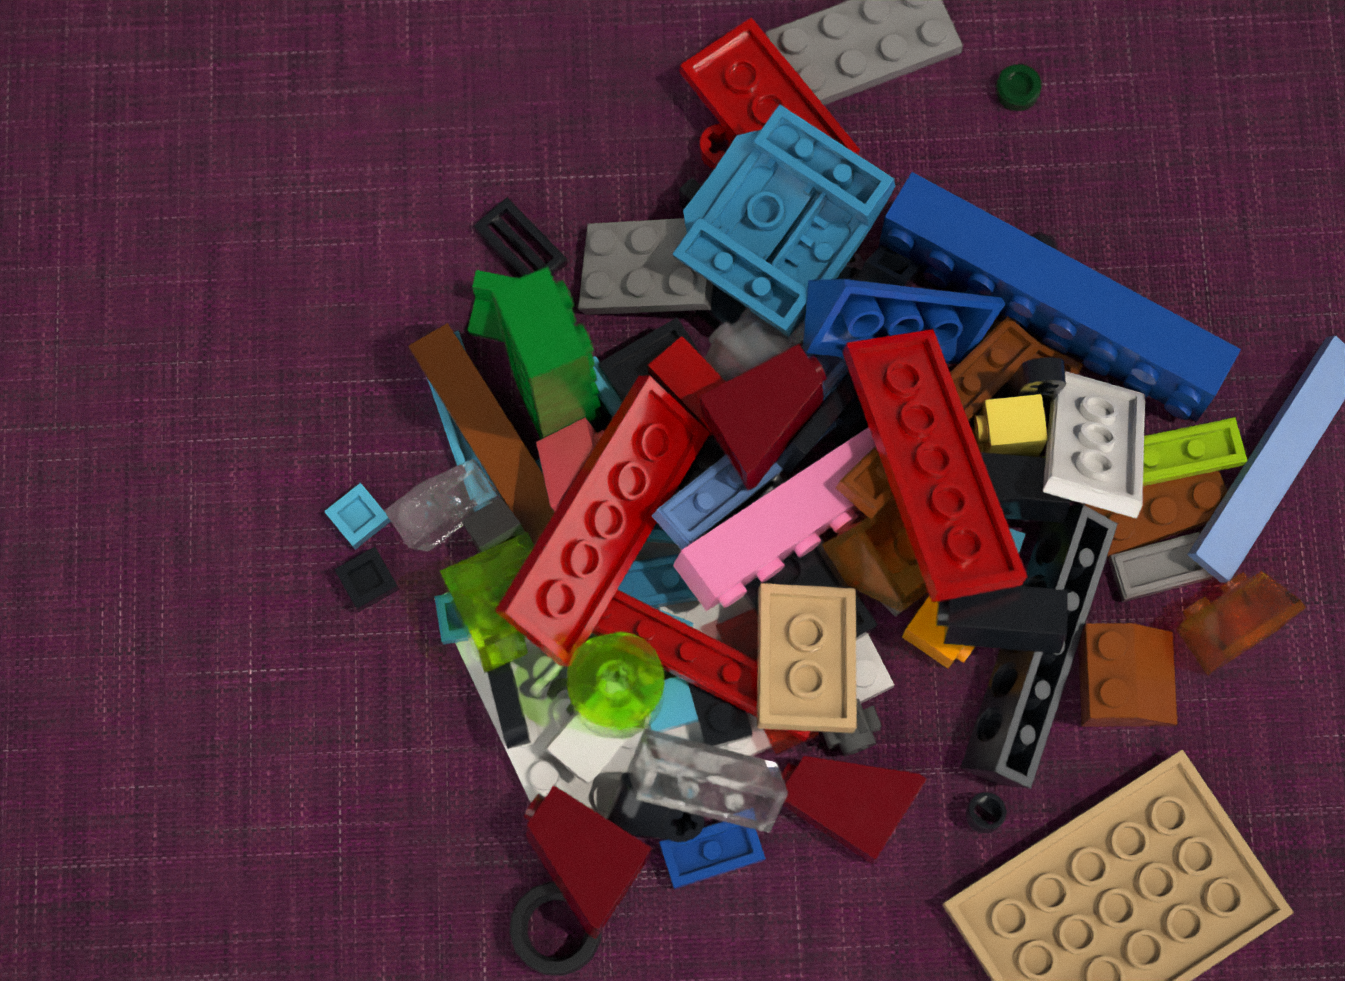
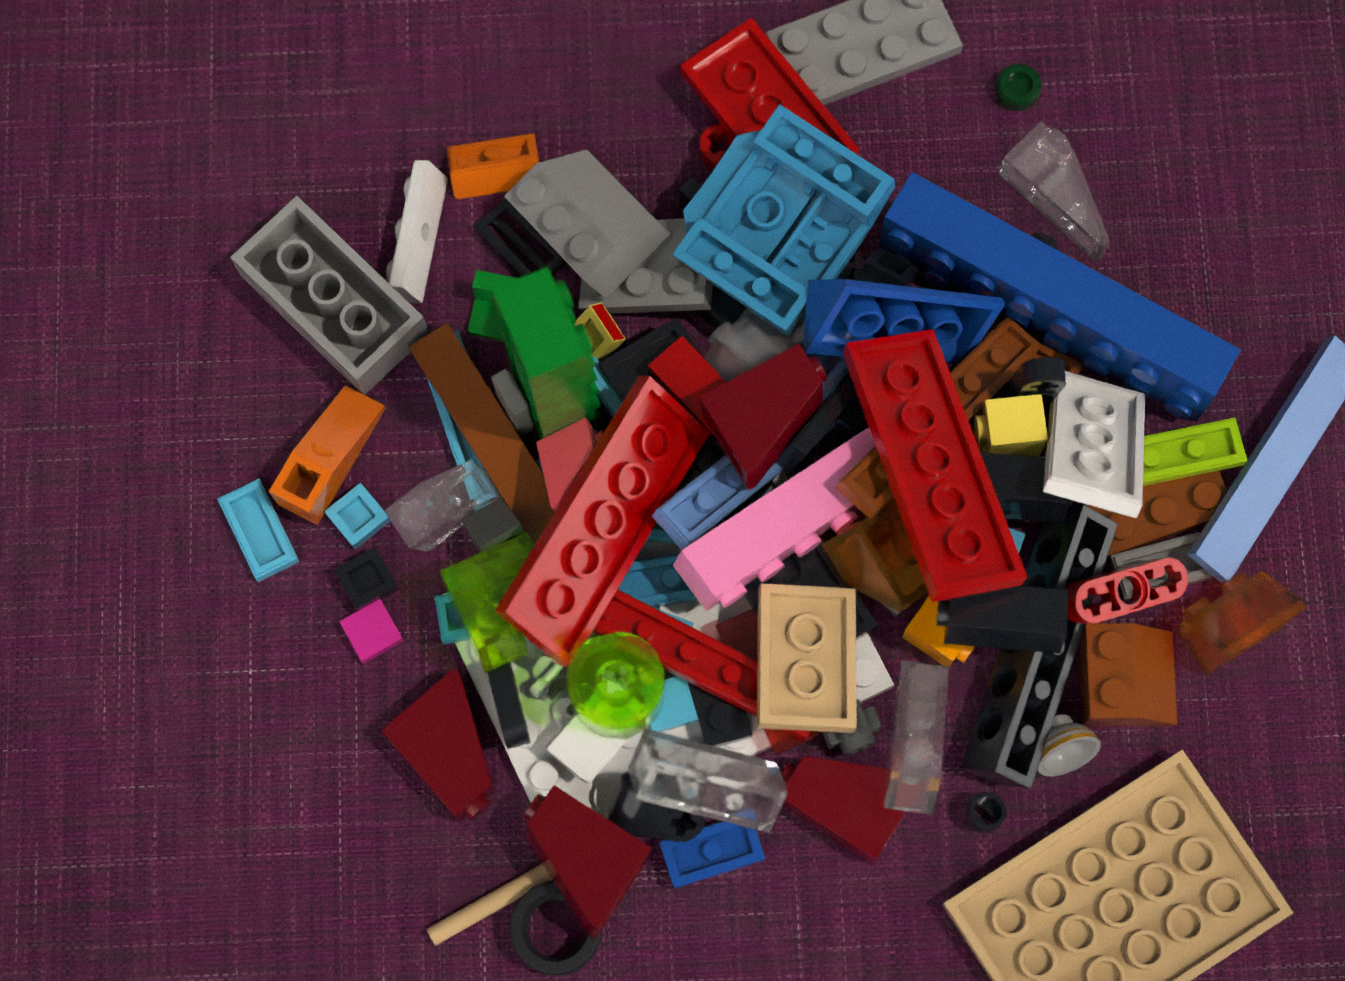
(258, 530): none -> medium azure tile
(326, 455): none -> orange slope
(330, 295): none -> light grey brick
(371, 631): none -> dark pink tile
(417, 231): none -> white tile
(445, 747): none -> dark red slope
(488, 904): none -> tan bar
(491, 165): none -> orange slope
(513, 403): none -> light grey tile
(587, 218): none -> light grey slope
(602, 331): none -> light yellow plate
(916, 737): none -> clear brick
(1051, 179): none -> clear slope
(1067, 747): none -> light grey piece
(1143, 594): none -> red beam

